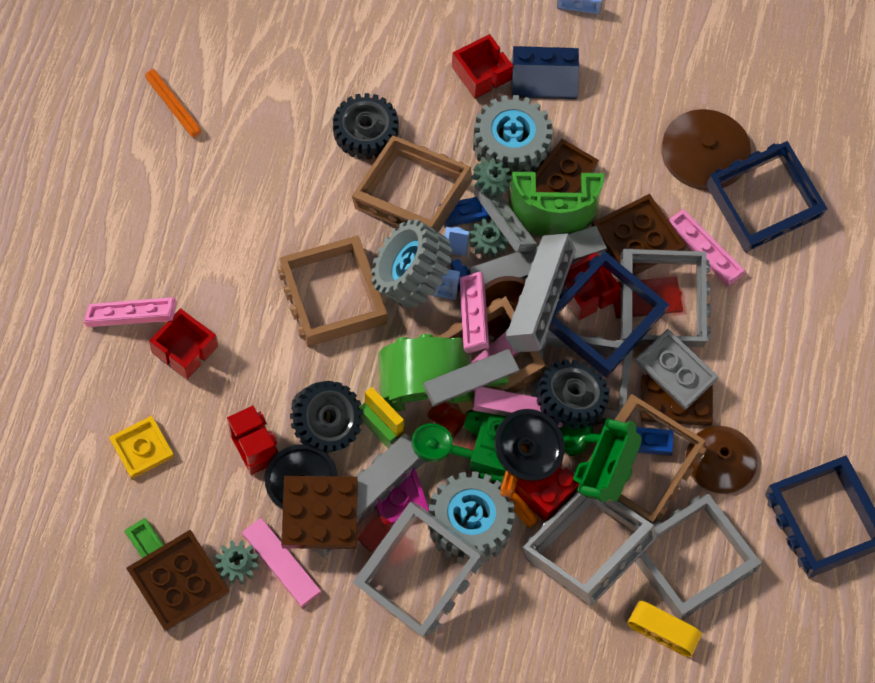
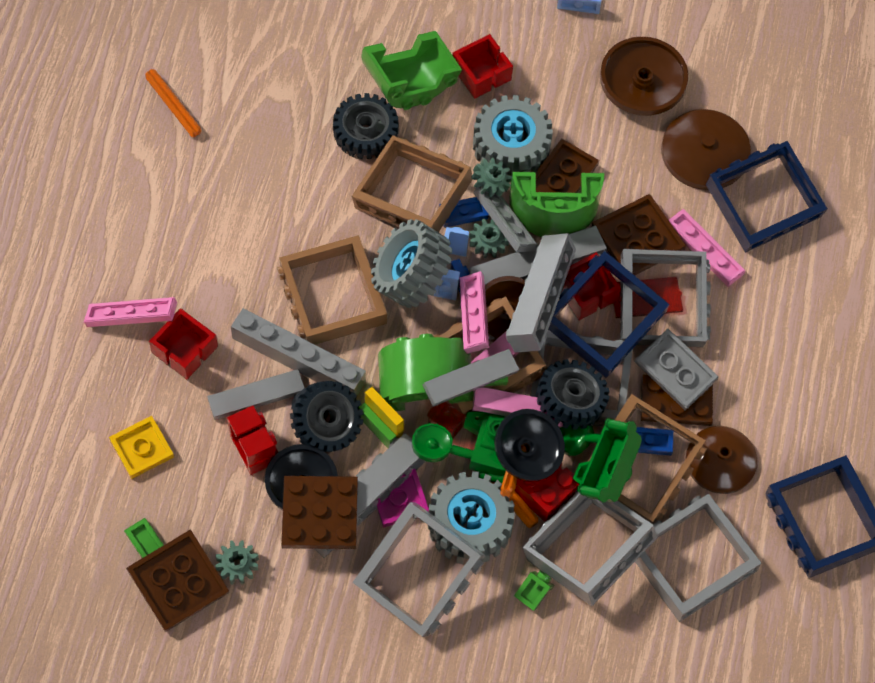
(256, 394): none -> light grey tile
(281, 563): bright pink tile -> none
(295, 352): none -> light grey brick
(374, 533): clear red brick -> none
(413, 74): none -> bright green cylinder
(534, 589): none -> bright green bracket
(545, 72): dark blue slope -> none
(644, 76): none -> reddish brown dish
(664, 628): yellow beam -> none

